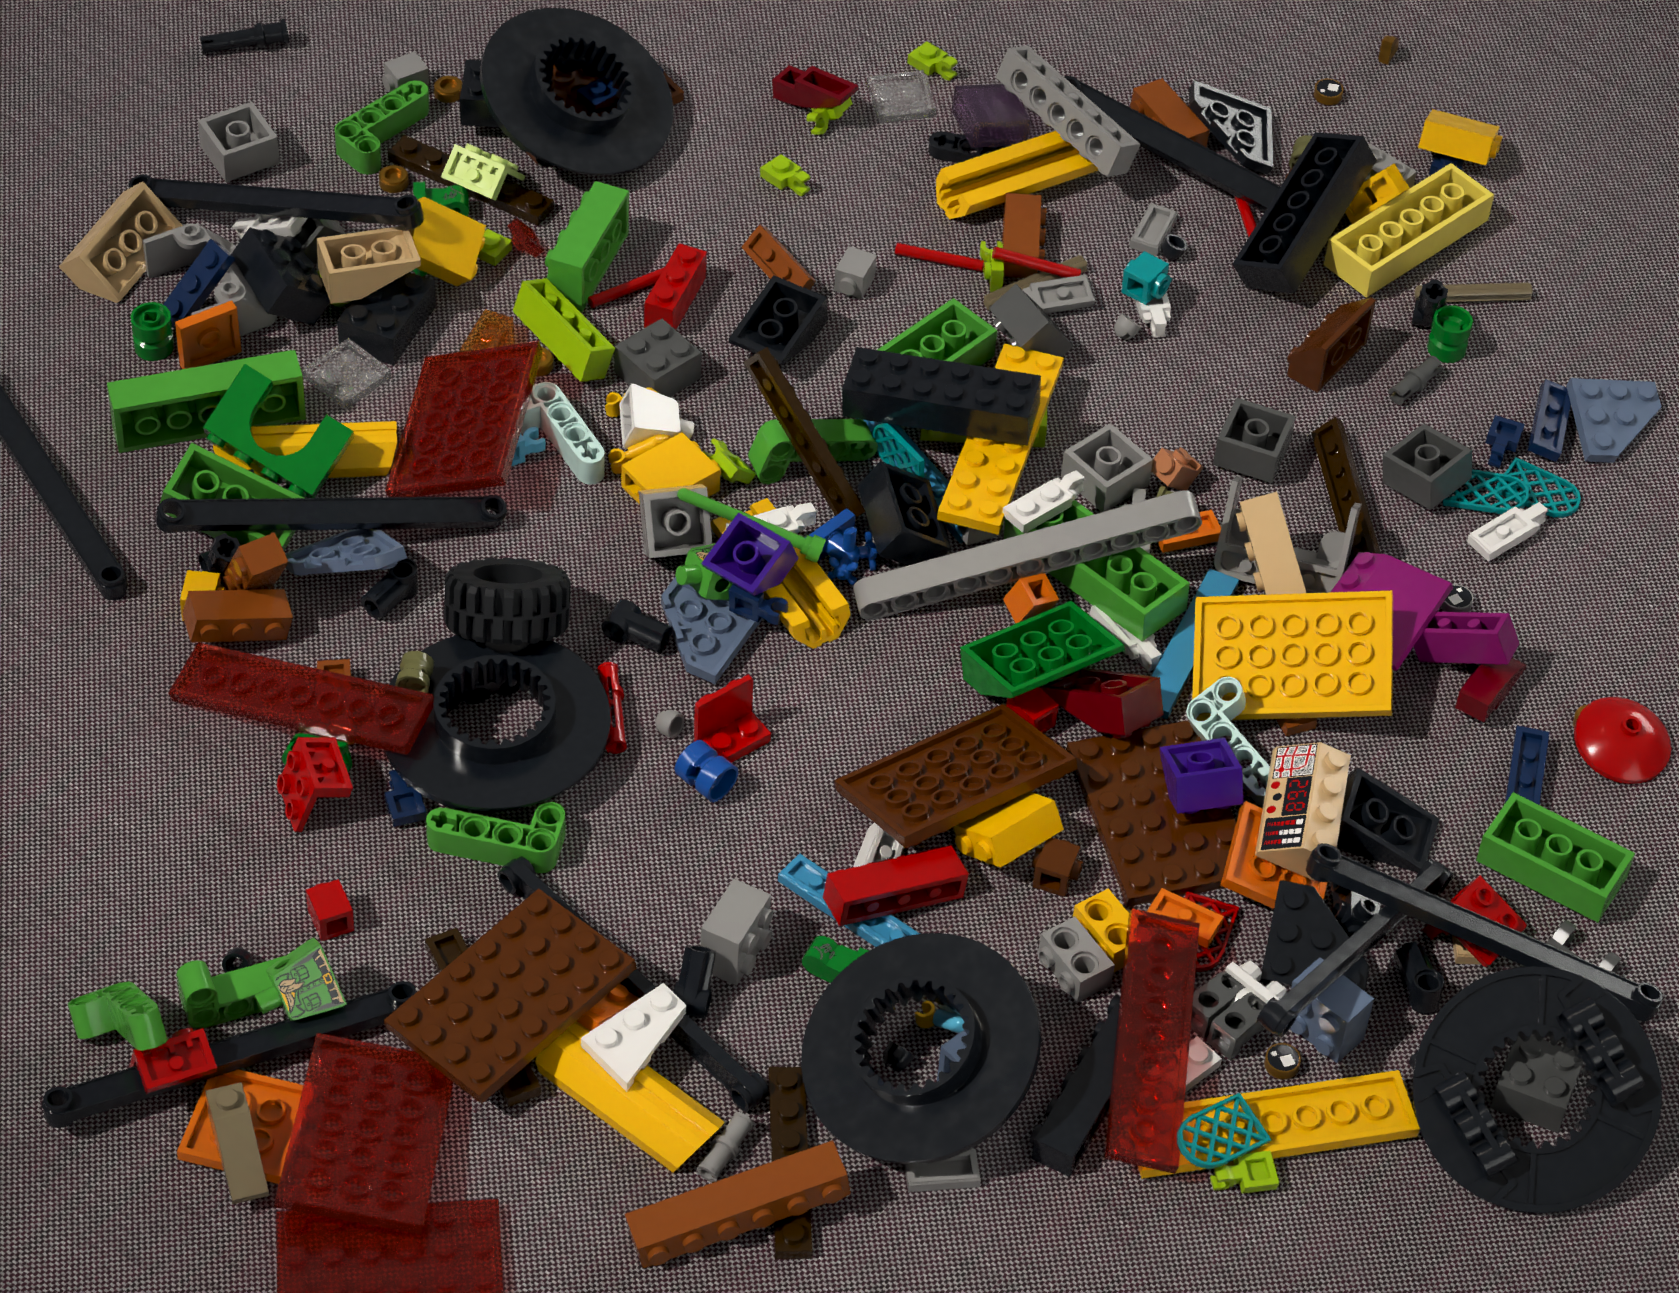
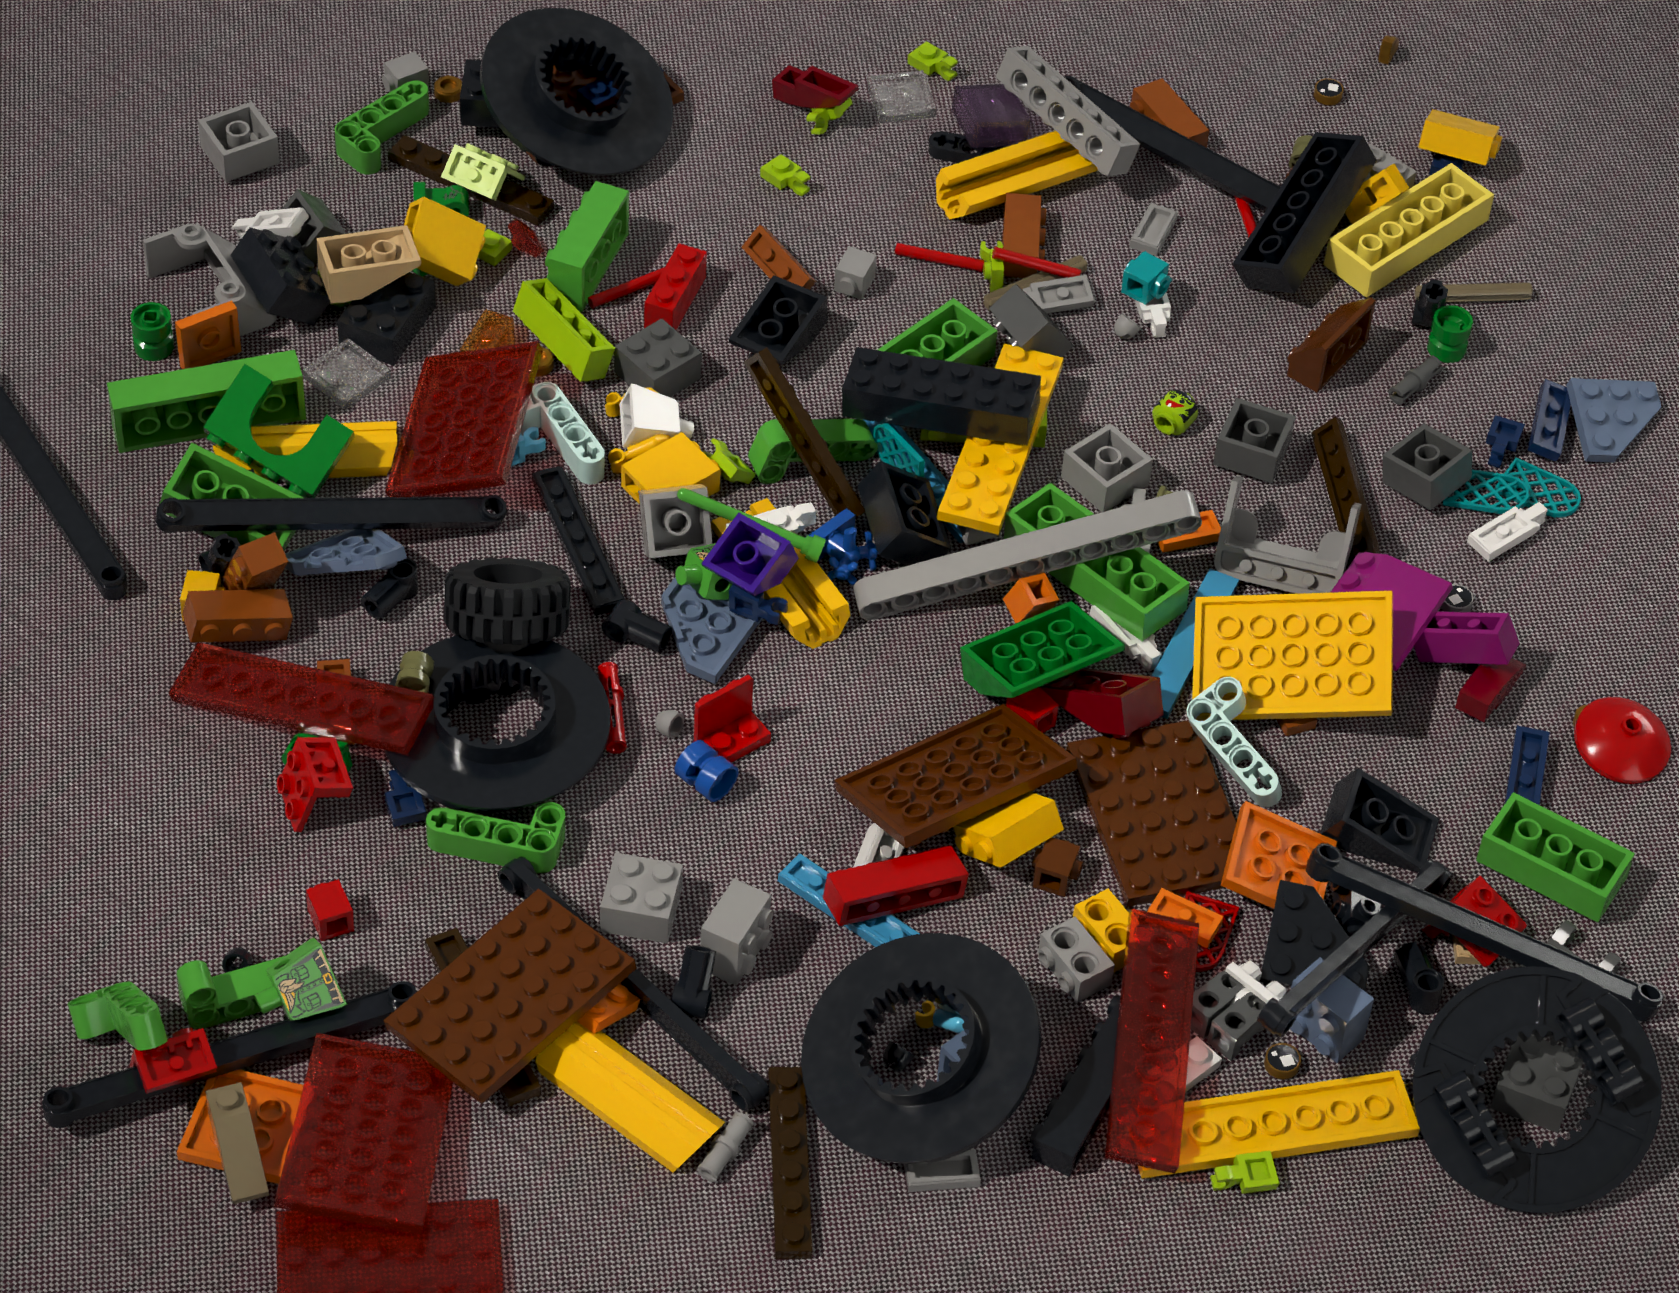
(113, 252): tan slope -> none
(199, 281): dark blue plate -> none
(259, 35): black pin -> none
(286, 202): black piece -> none
(393, 179): pearl gold tile -> none
(577, 539): none -> black tile
(632, 1035): white wing -> none
(641, 898): none -> light grey brick
(738, 1204): dark orange brick -> none
(827, 958): green leg -> none
(1044, 502): white hinge -> none
(1173, 247): black hinge -> none
(1175, 412): none -> lime head
(1176, 468): nougat brick -> none
(1202, 775): dark purple slope -> none
(1237, 123): black plate -> none
(1248, 1115): teal window -> none
(1270, 545): tan brick -> none
(1302, 803): tan slope -> none

